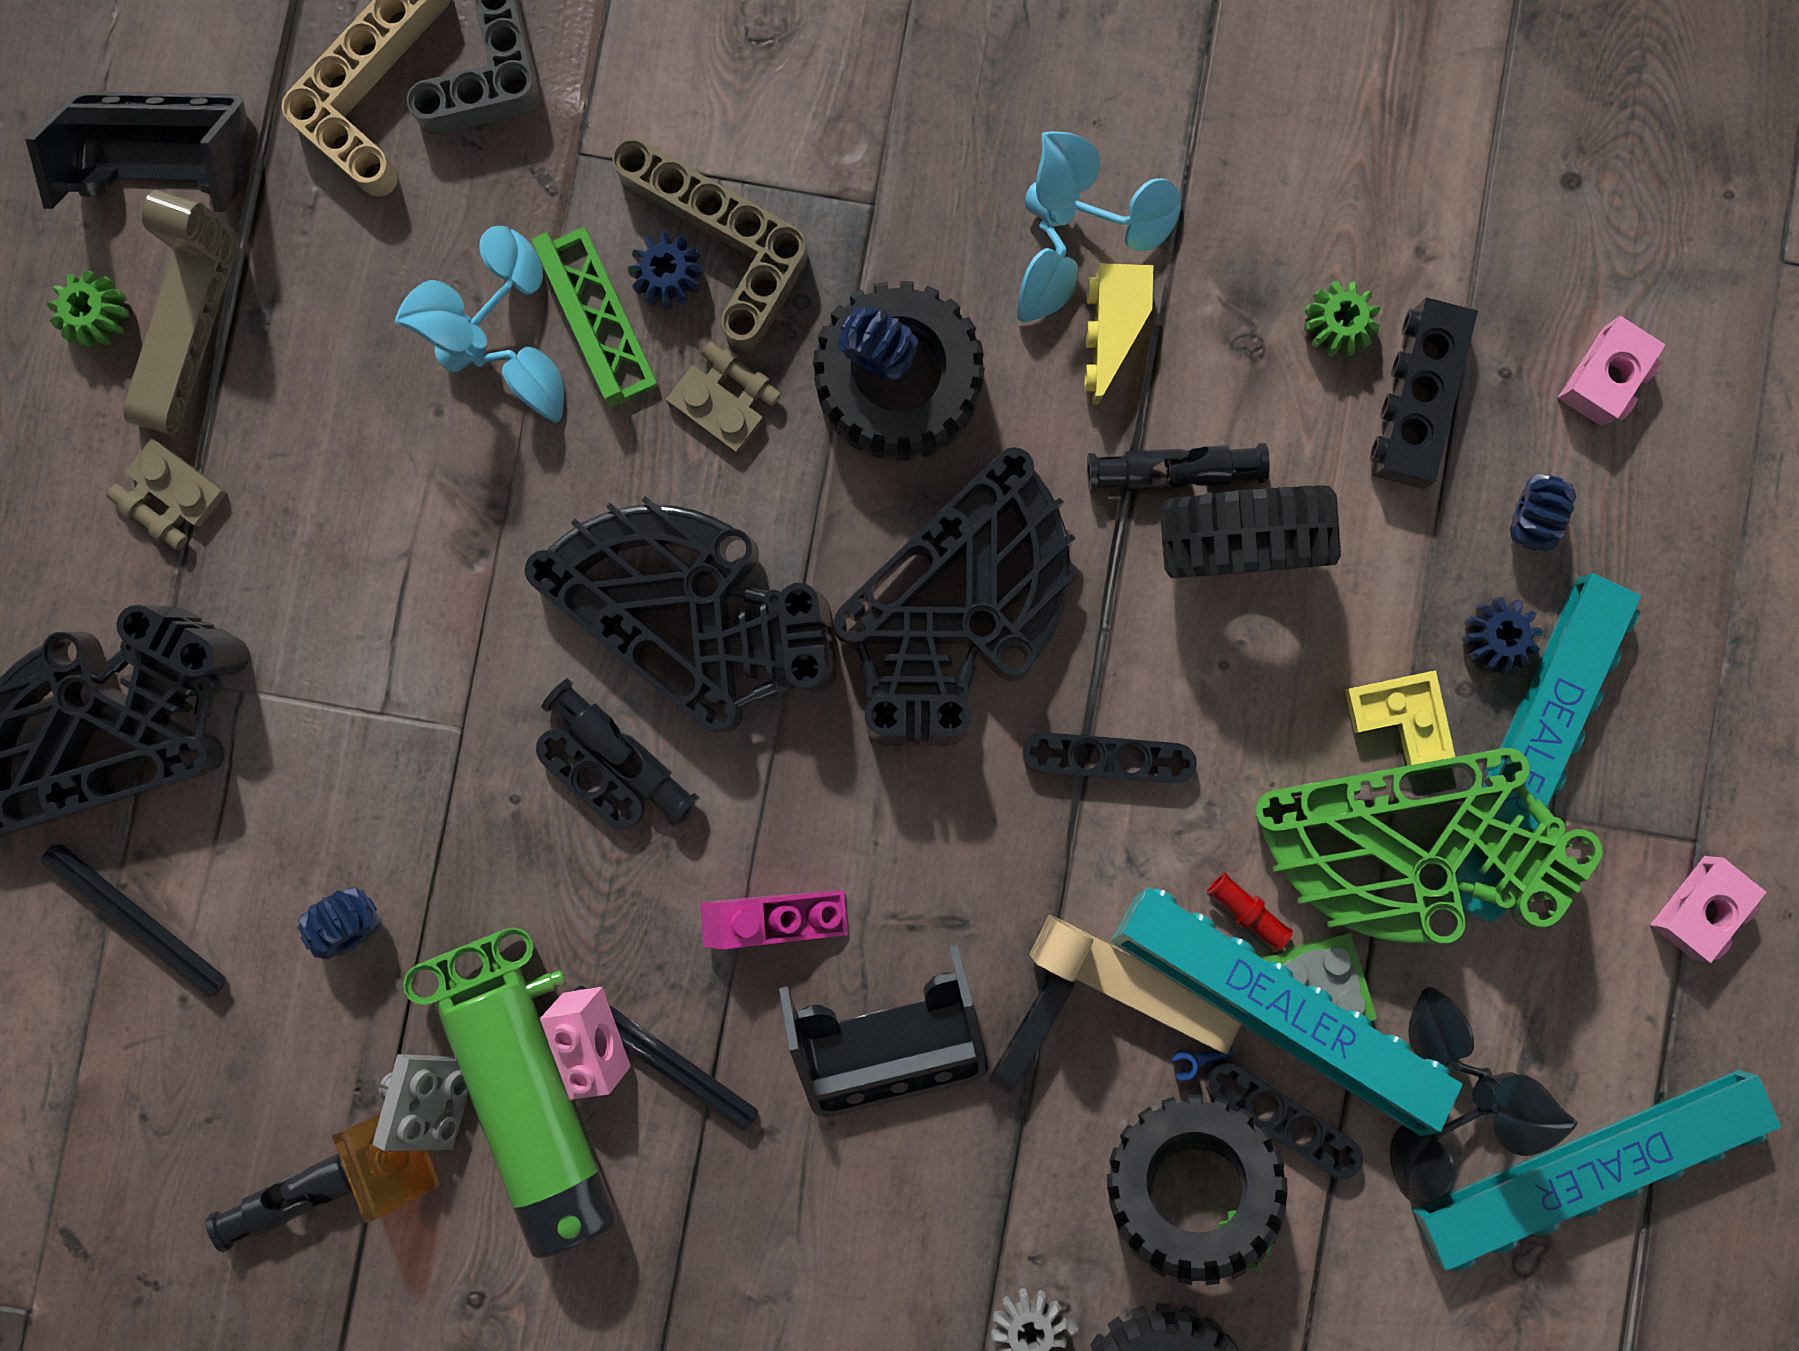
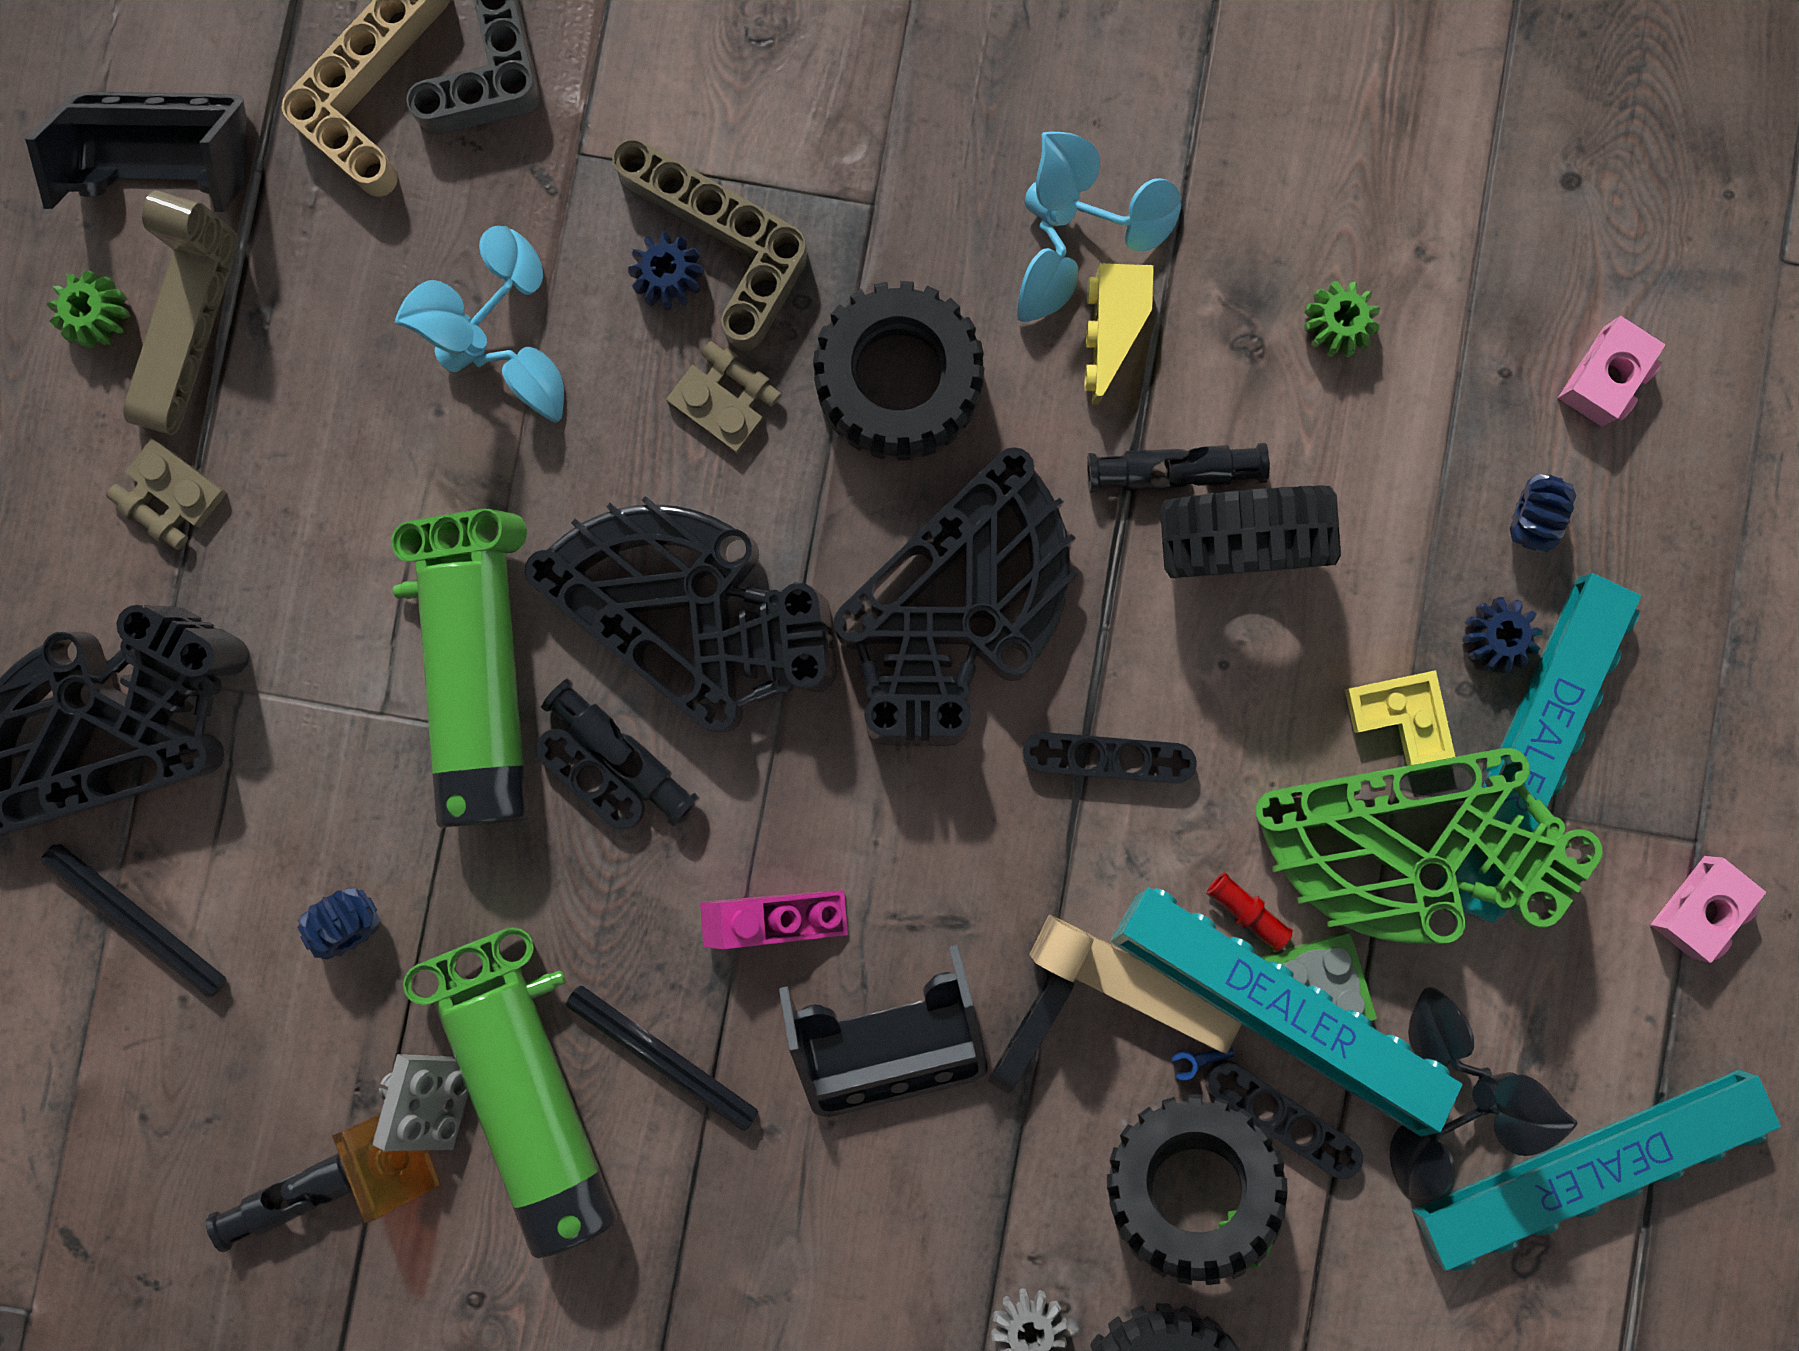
(468, 661): none -> bright green piece
(576, 313): bright green fence -> none
(585, 1043): bright pink brick -> none
(877, 342): dark blue gear -> none
(1451, 331): black brick -> none

